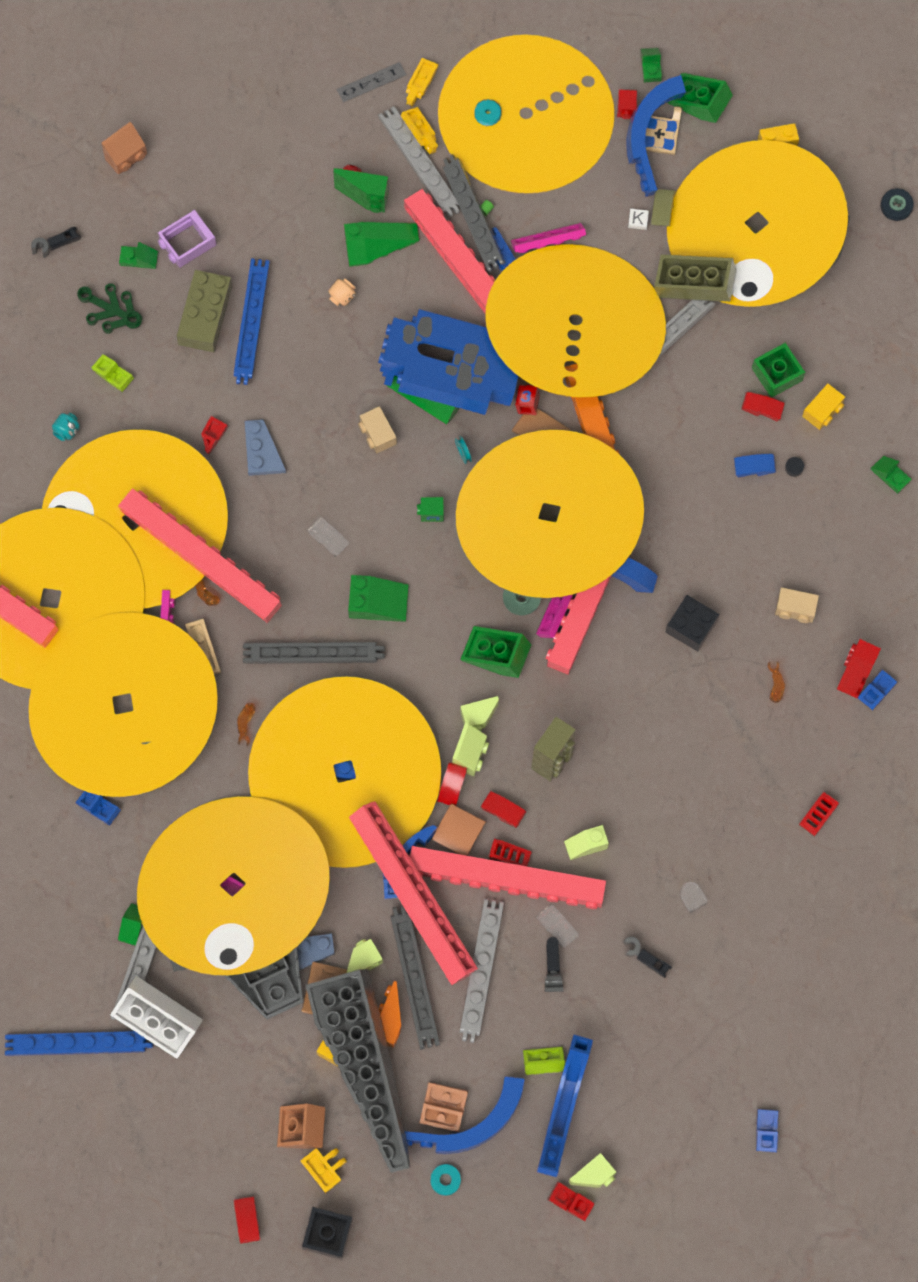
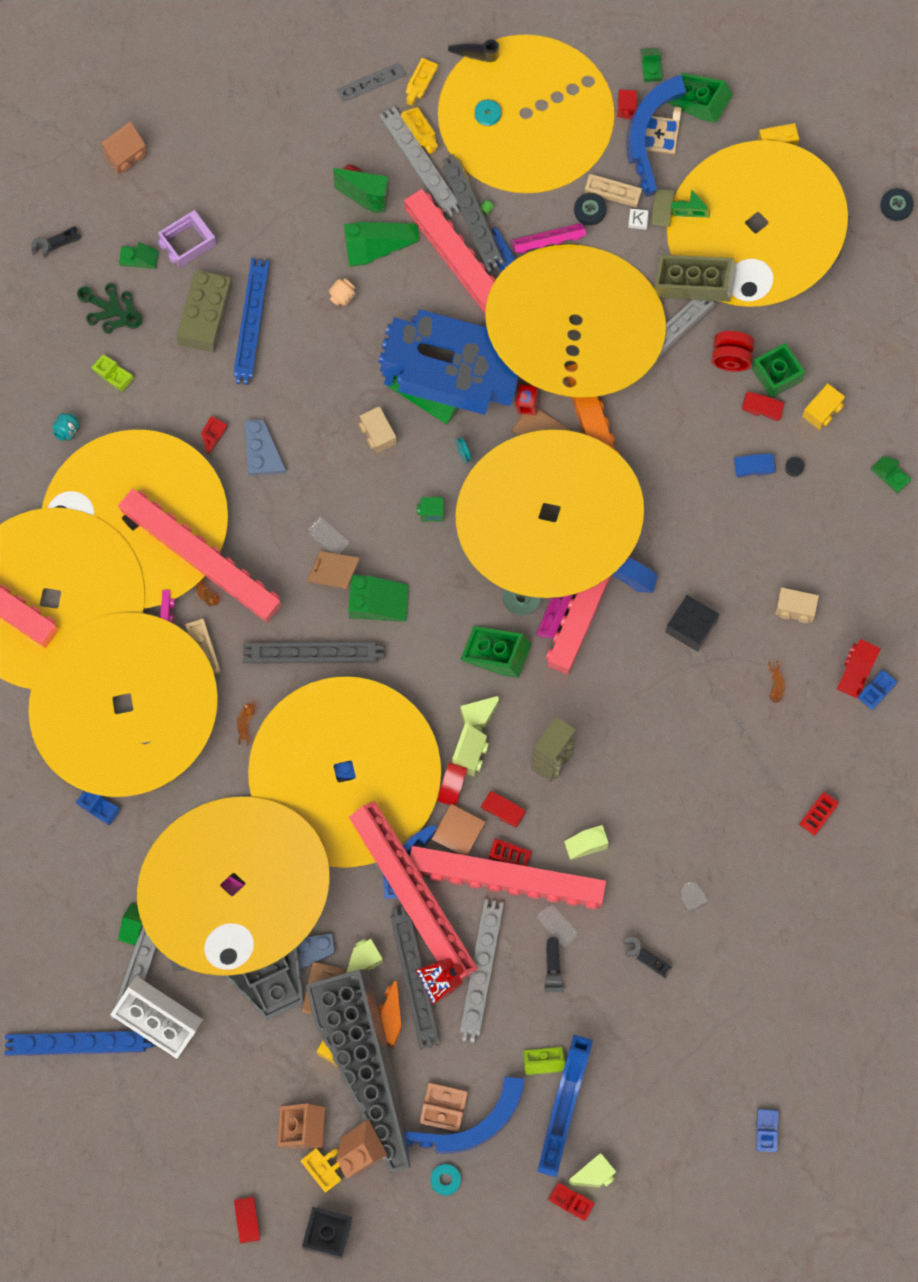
(333, 570): none -> medium nougat container
(359, 1150): none -> nougat slope
(440, 979): none -> red torso
(477, 51): none -> black piece
(593, 217): none -> black bush
(613, 190): none -> tan plate
(694, 208): none -> green slope
(732, 351): none -> red wheel

